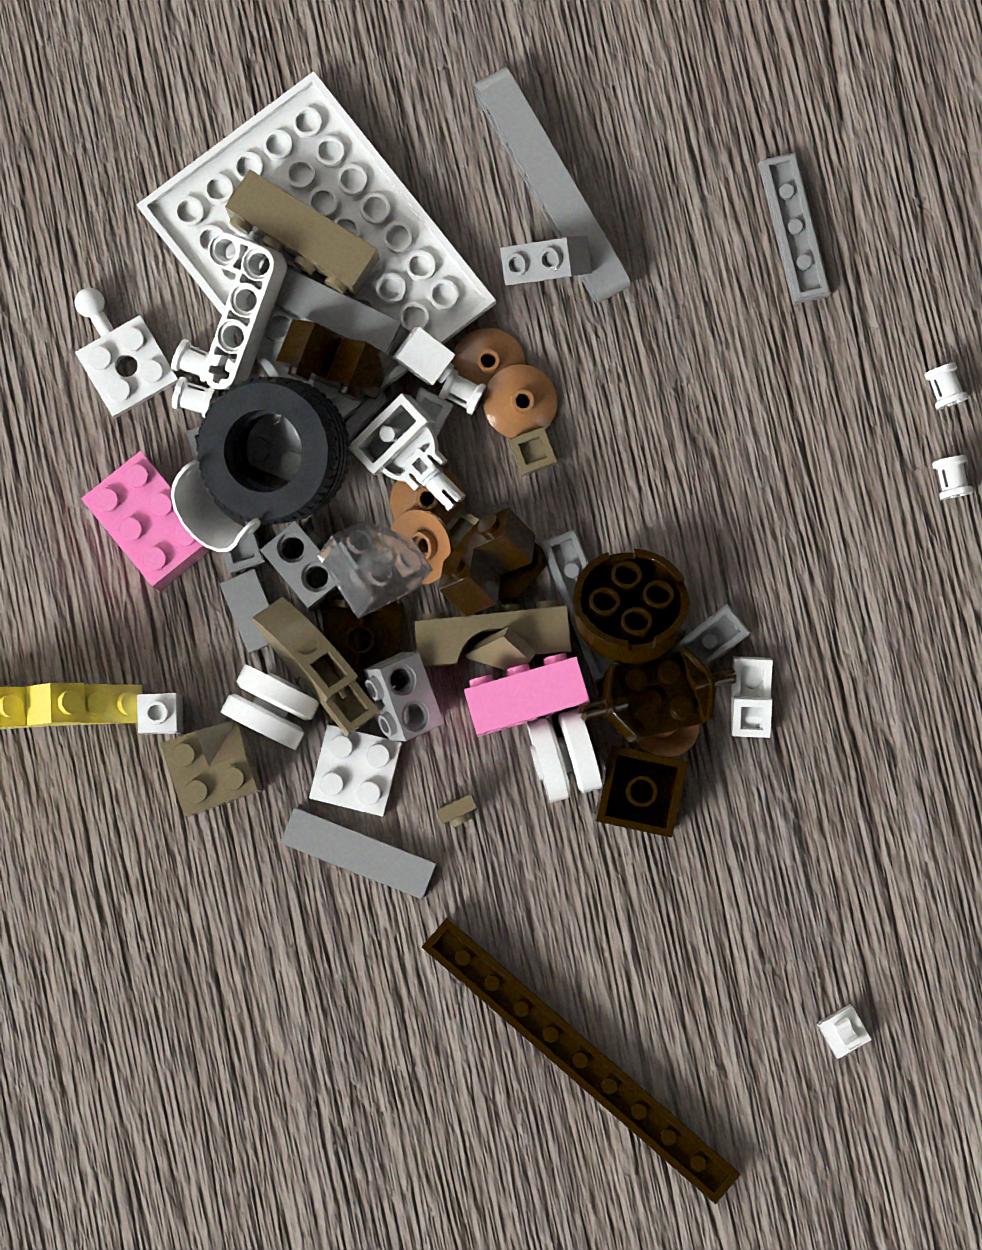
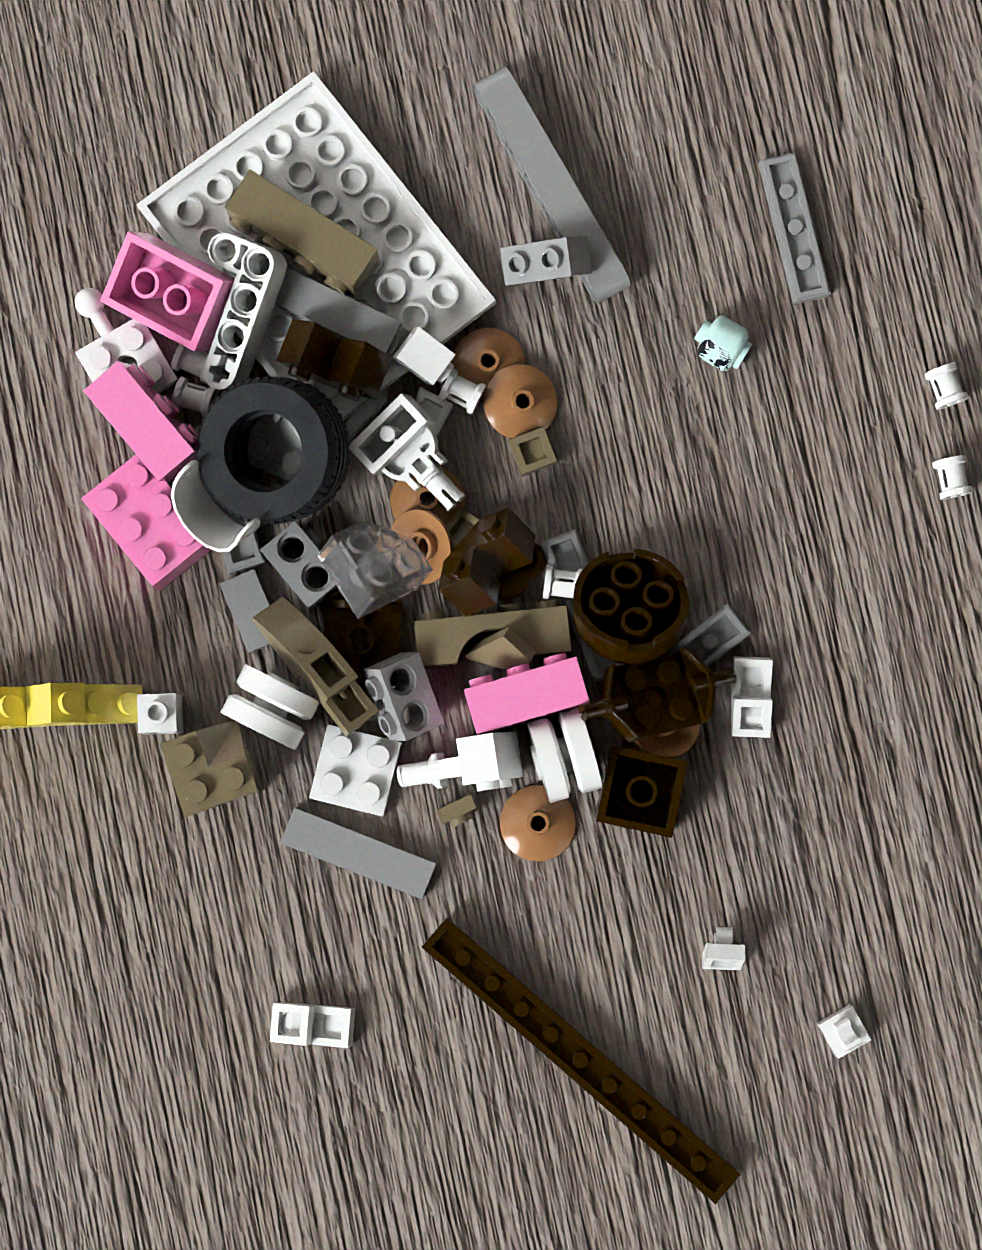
(144, 419): none -> bright pink brick
(168, 290): none -> bright pink brick
(312, 1024): none -> white slope
(482, 760): none -> white brick
(517, 829): none -> medium nougat dish
(559, 582): none -> white bush
(722, 343): none -> light aqua head
(723, 954): none -> white tile

